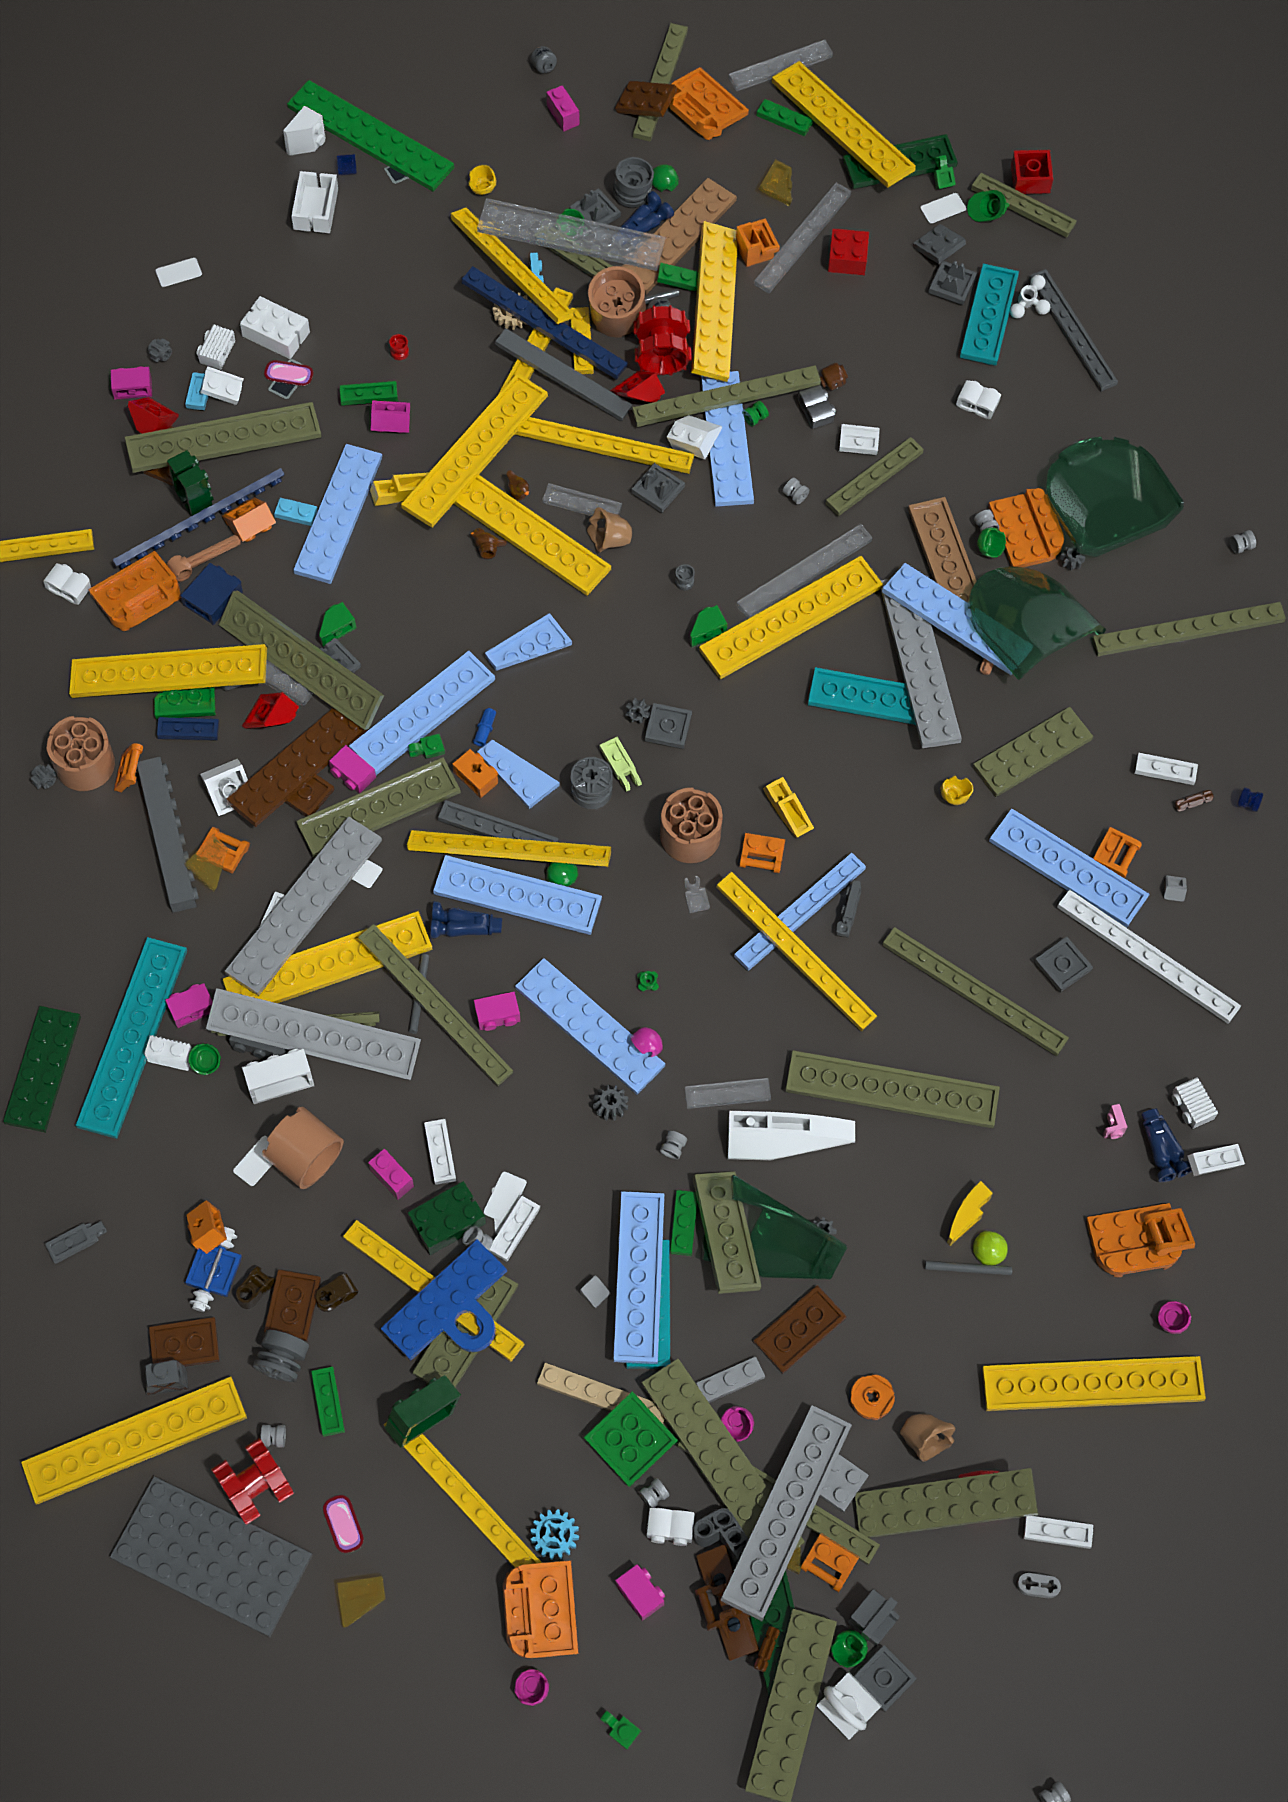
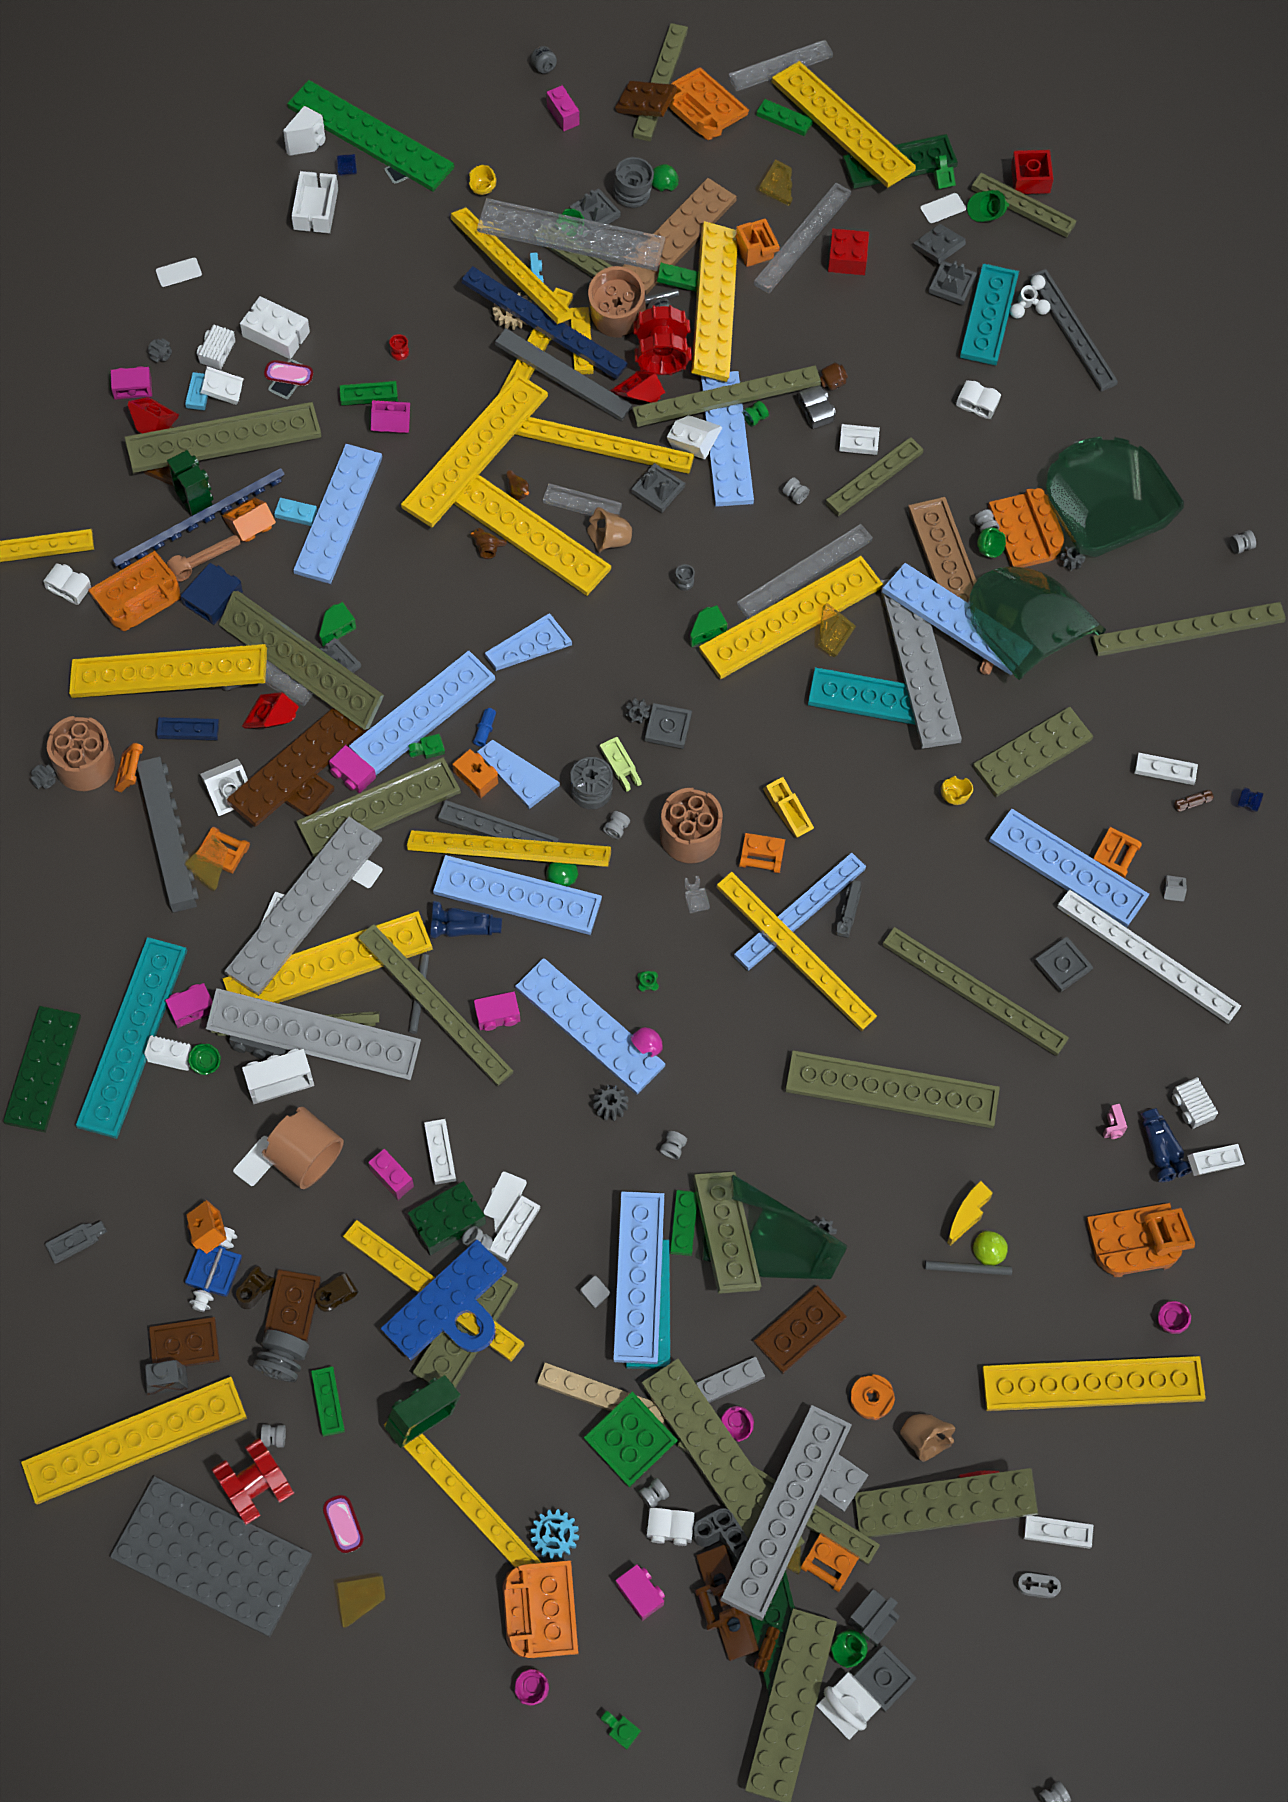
(186, 703): green plate -> none
(396, 489): yellow slope -> none
(616, 825): none -> light grey wheel
(644, 217): dark blue piece -> none
(727, 1093): clear plate -> none
(781, 1135): white wedge -> none
(834, 630): none -> clear yellow wing

